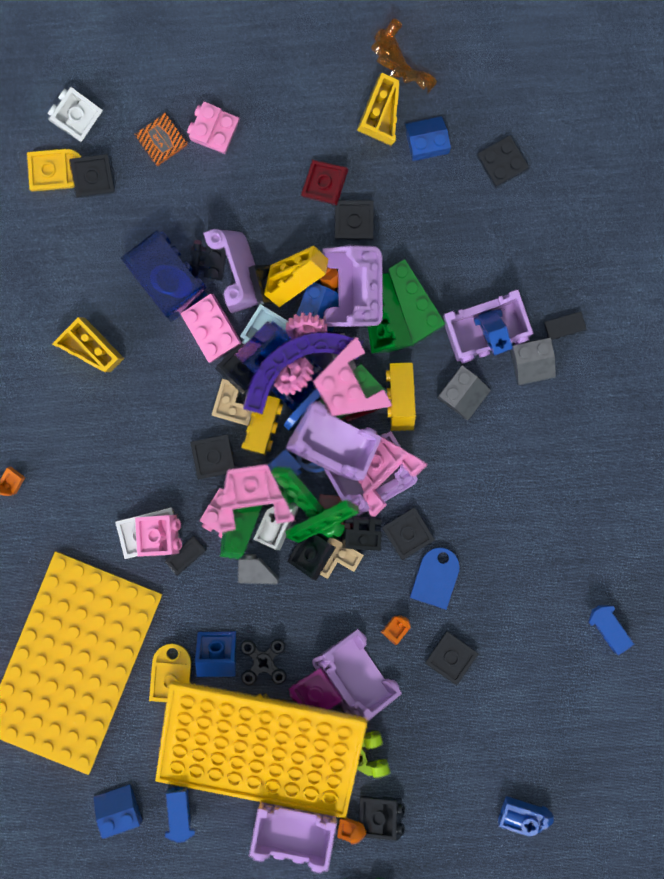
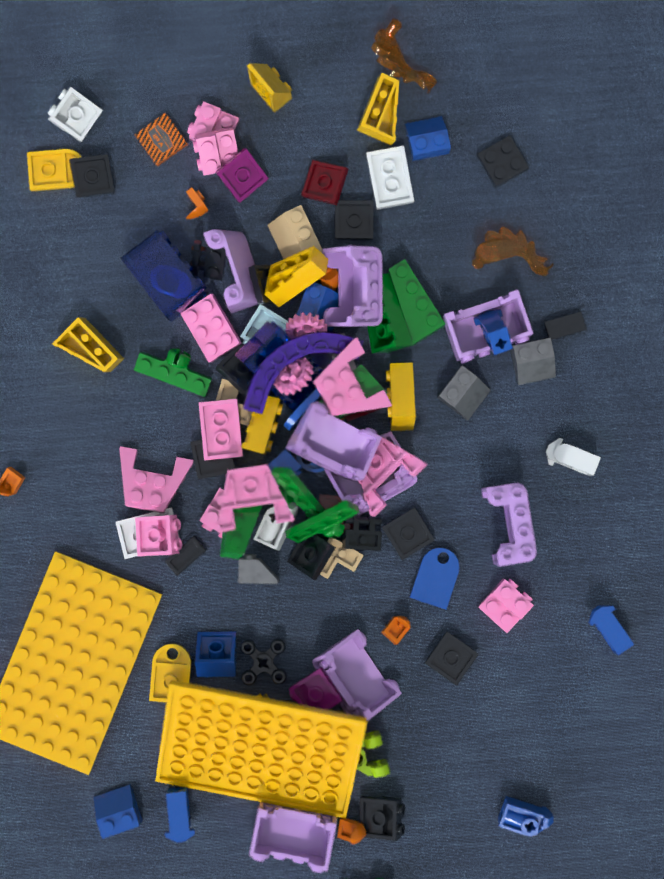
(149, 489): none -> bright pink wing
(174, 371): none -> green plate
(197, 199): none -> orange plate
(215, 149): none -> bright pink plate
(220, 429): none -> bright pink plate
(242, 175): none -> magenta plate
(269, 86): none -> yellow slope
(293, 232): none -> tan slope
(390, 177): none -> white plate
(505, 245): none -> clear orange animal
(506, 604): none -> bright pink plate
(518, 522): none -> lavender windscreen
(572, 457): none -> white piece

